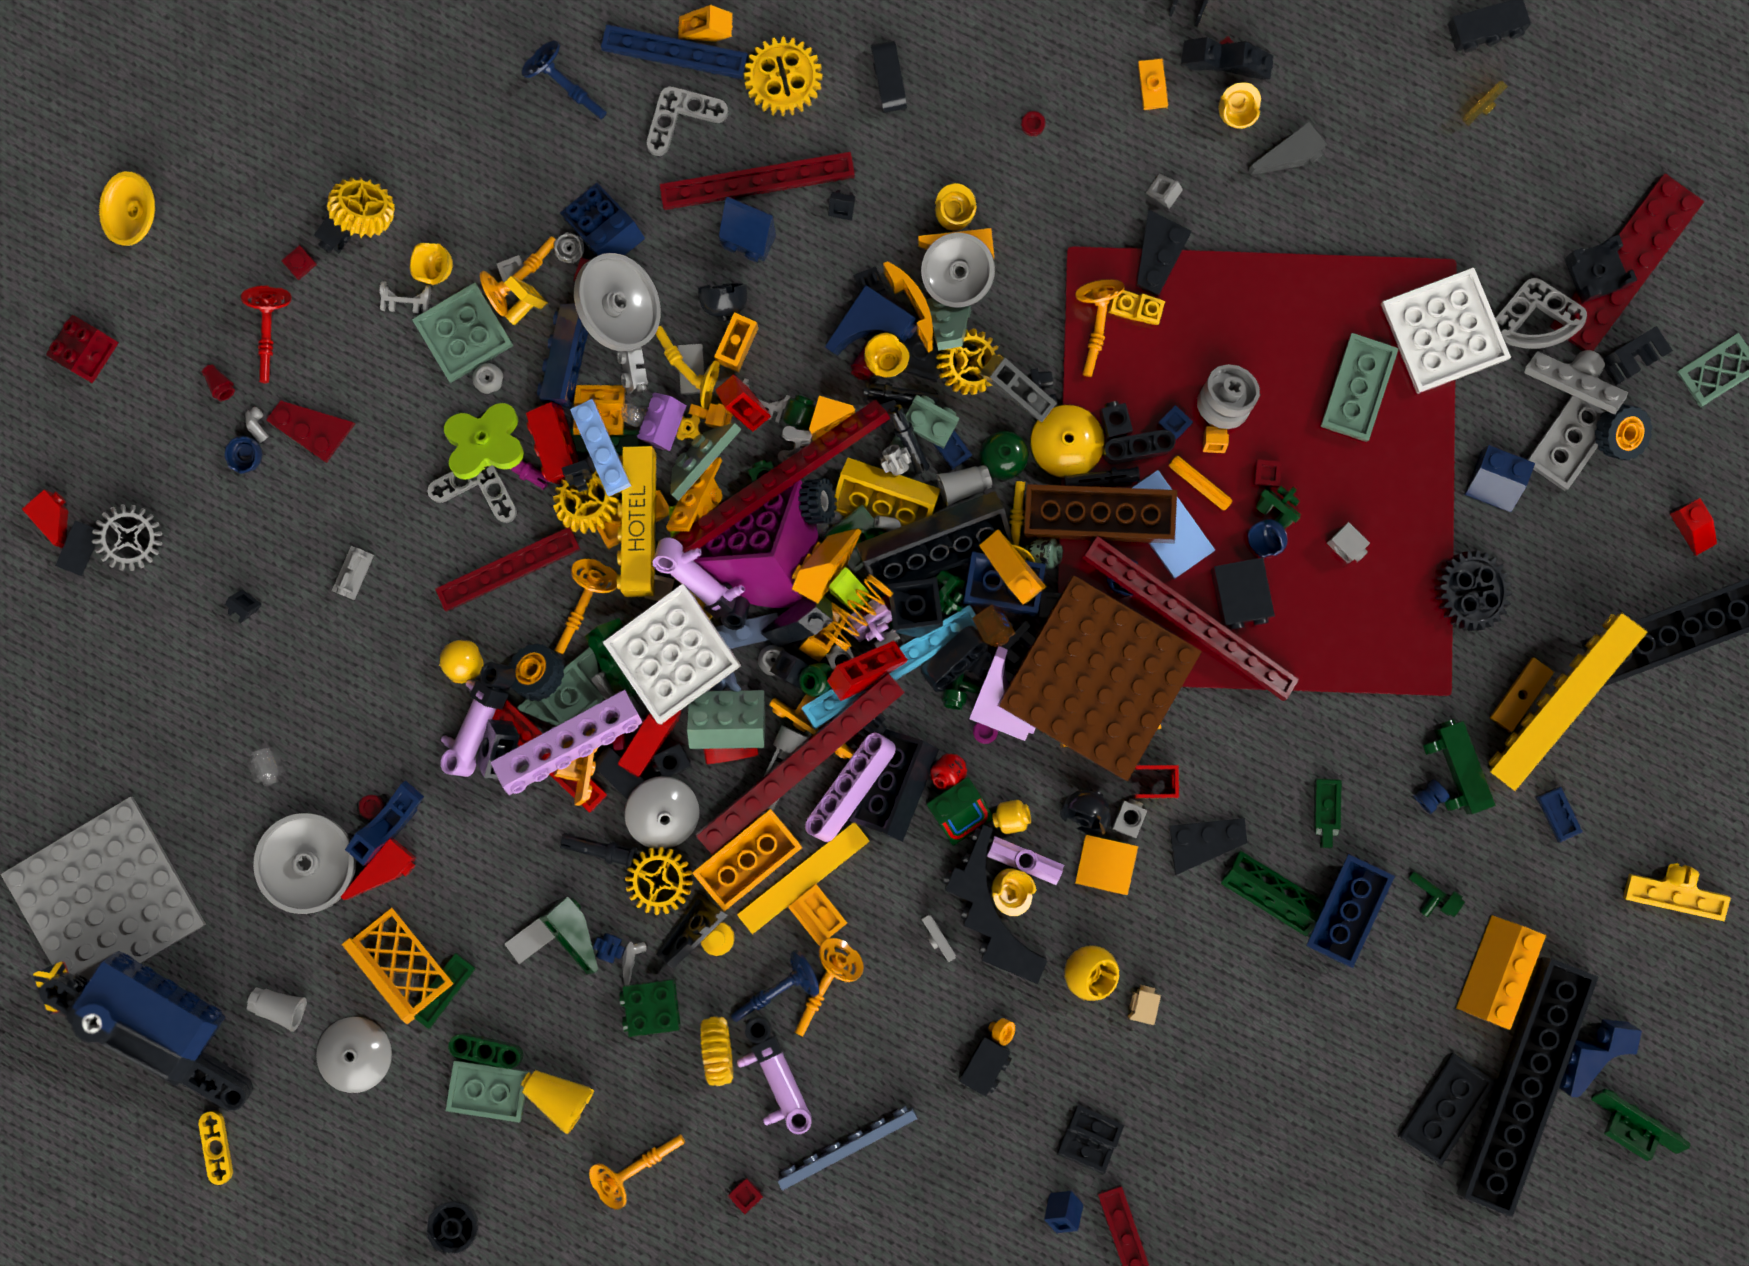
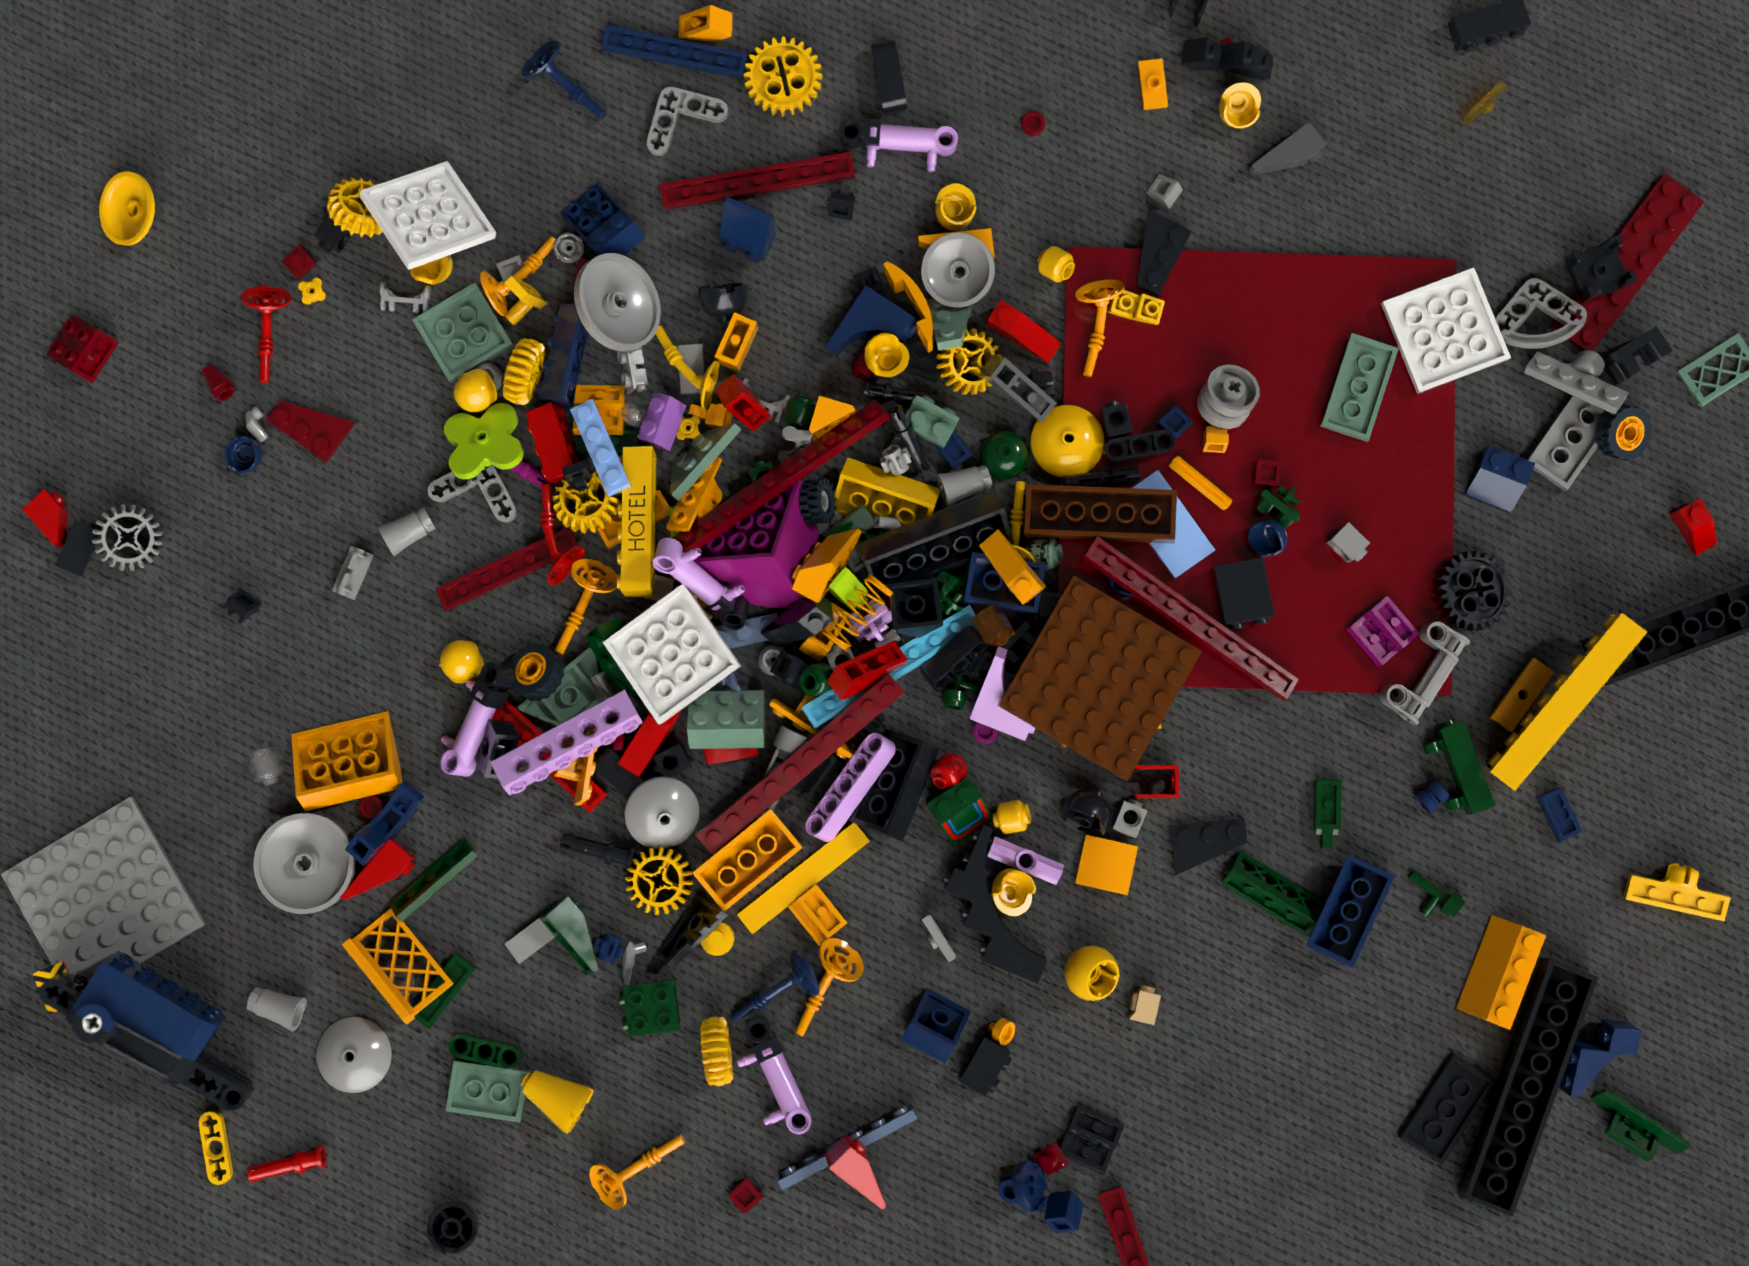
(298, 1162): none -> red pin
(308, 297): none -> yellow plate
(345, 761): none -> light orange slope
(406, 530): none -> light grey plant
(427, 215): none -> white plate
(433, 879): none -> dark green plate
(475, 390): none -> yellow helmet
(523, 371): none -> yellow gear
(561, 561): none -> red dish
(811, 782): none -> black hinge
(851, 1164): none -> slope
(896, 137): none -> lavender piece
(936, 1026): none -> dark blue slope
(1023, 331): none -> red slope
(1028, 1186): none -> dark blue tile
(1051, 1158): none -> dark red plate
(1056, 264): none -> yellow head
(1382, 631): none -> magenta slope
(1448, 647): none -> light grey piece

